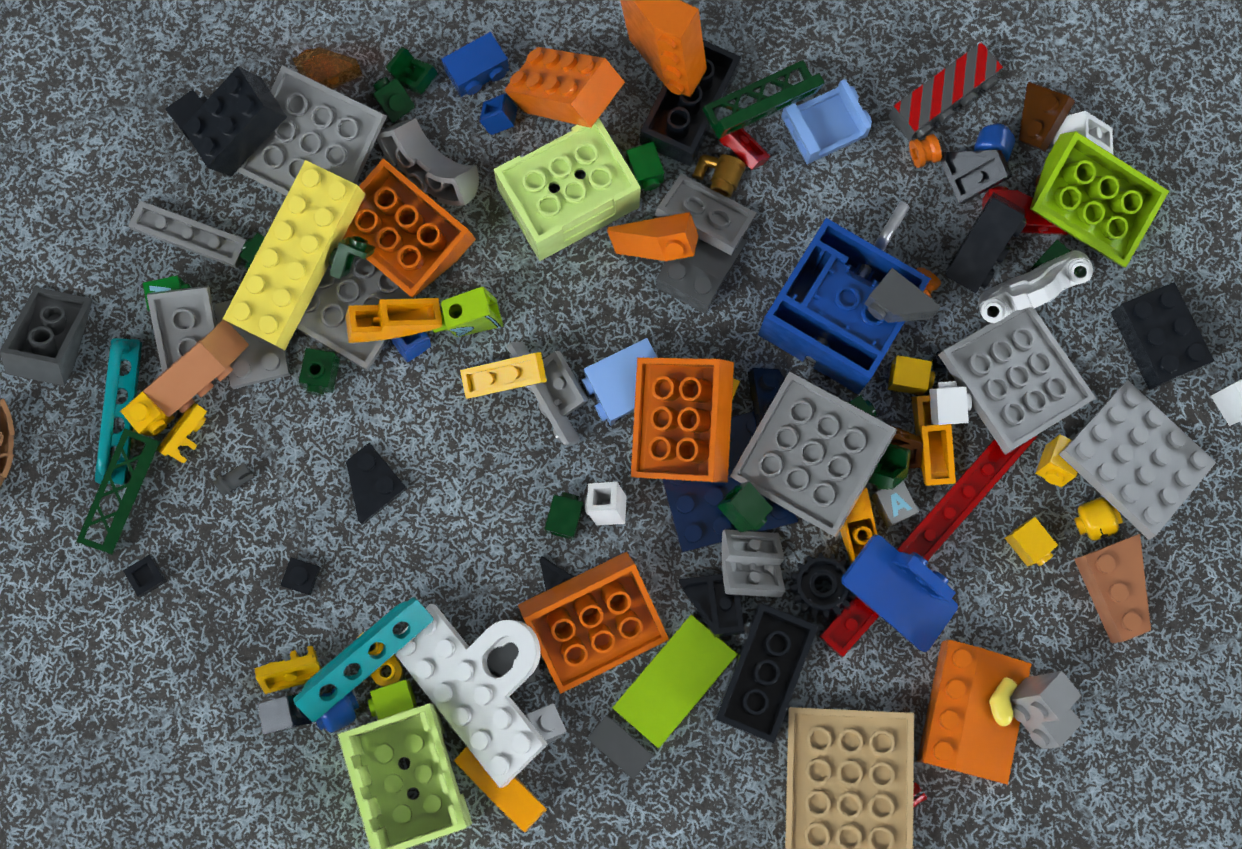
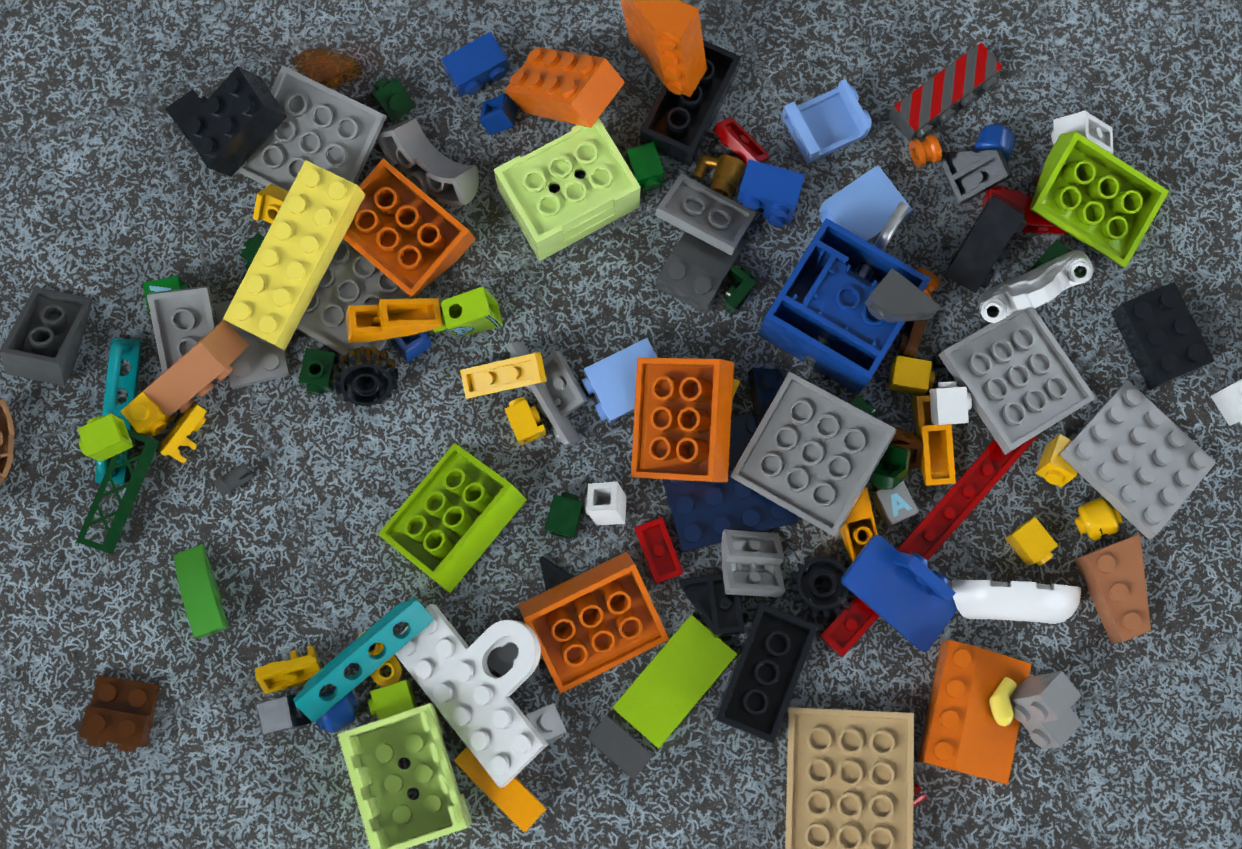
(104, 437): none -> lime brick
(120, 713): none -> reddish brown plate
(145, 576): black plate -> none
(187, 234): light grey plate -> none
(200, 593): none -> bright green slope
(269, 202): none -> yellow brick
(300, 576): black plate -> none
(344, 254): dark green bracket -> none
(365, 362): none -> black gear
(372, 483): black wing -> none
(410, 71): dark green bracket -> none
(452, 517): none -> lime slope
(524, 421): none -> yellow brick
(656, 238): orange slope -> none
(658, 550): none -> red plate
(737, 295): none -> dark green bracket
(745, 507): dark green brick -> none
(764, 105): dark green fence -> none
(772, 190): none -> blue brick
(864, 205): none -> light blue panel
(911, 341): none -> reddish brown plate
(1018, 602): none -> white brick
(1043, 115): reddish brown wing -> none

